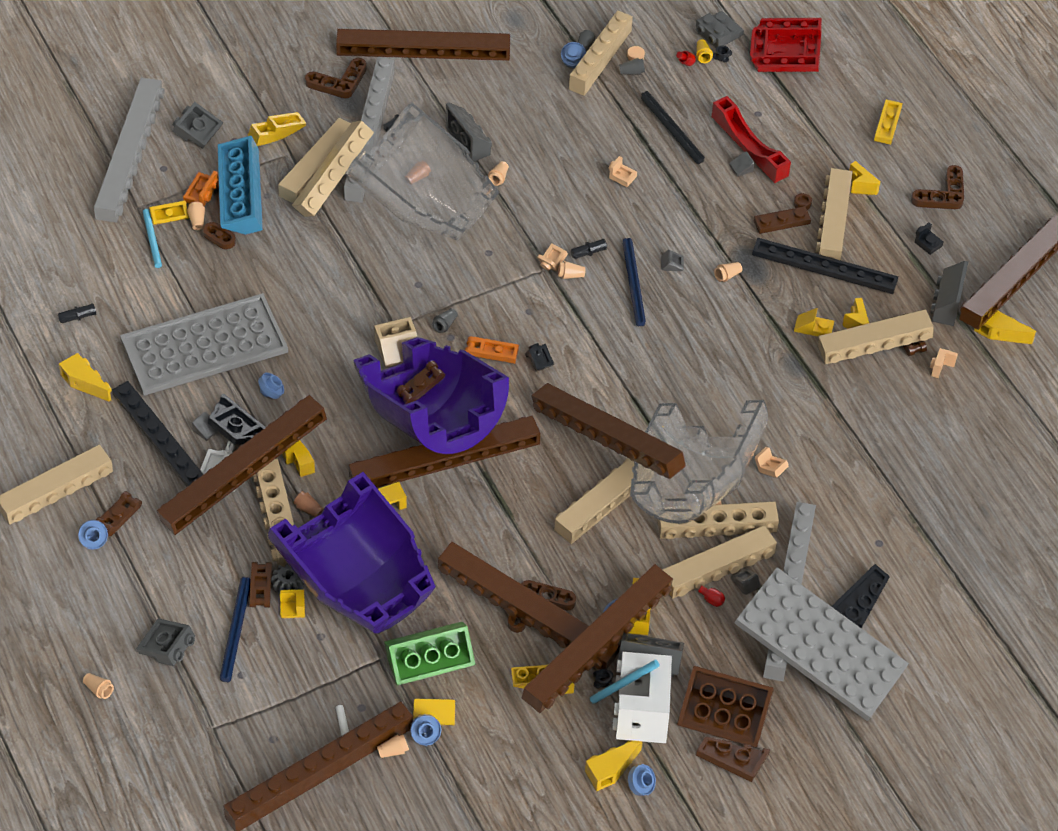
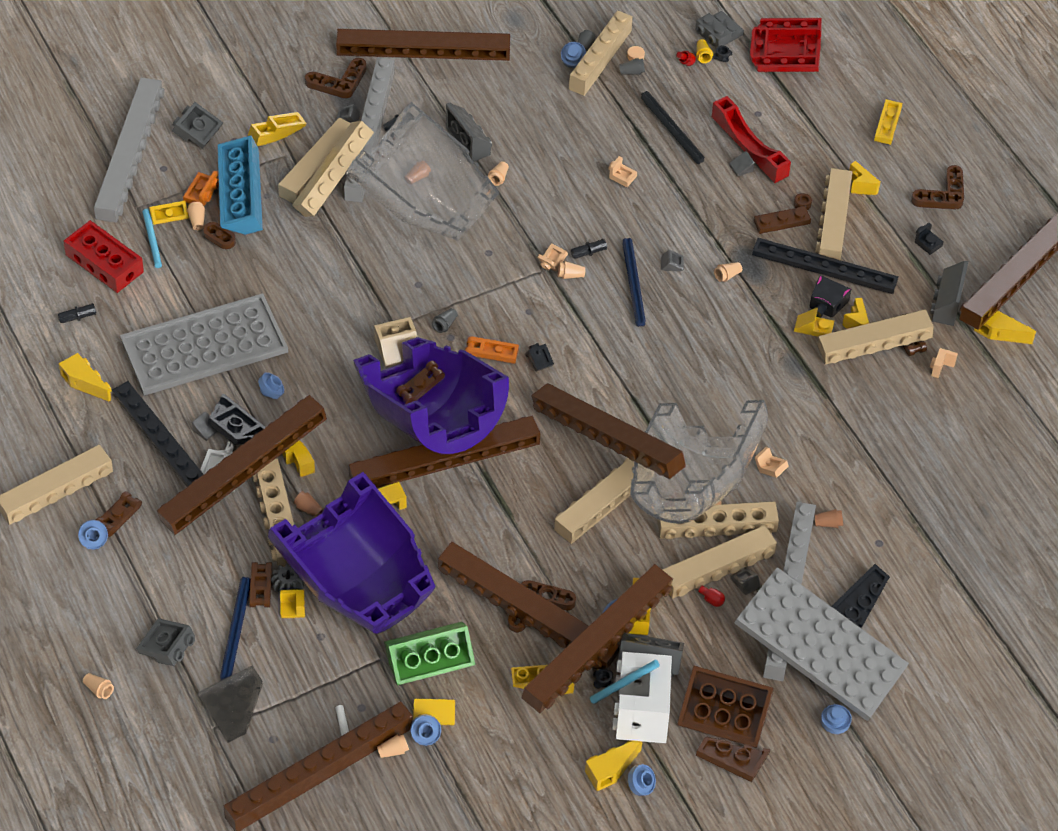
(103, 256): none -> red brick
(233, 702): none -> clear smoke plate
(349, 113): none -> flat silver slope
(829, 297): none -> black torso
(829, 519): none -> nougat cone
(836, 719): none -> medium blue plate

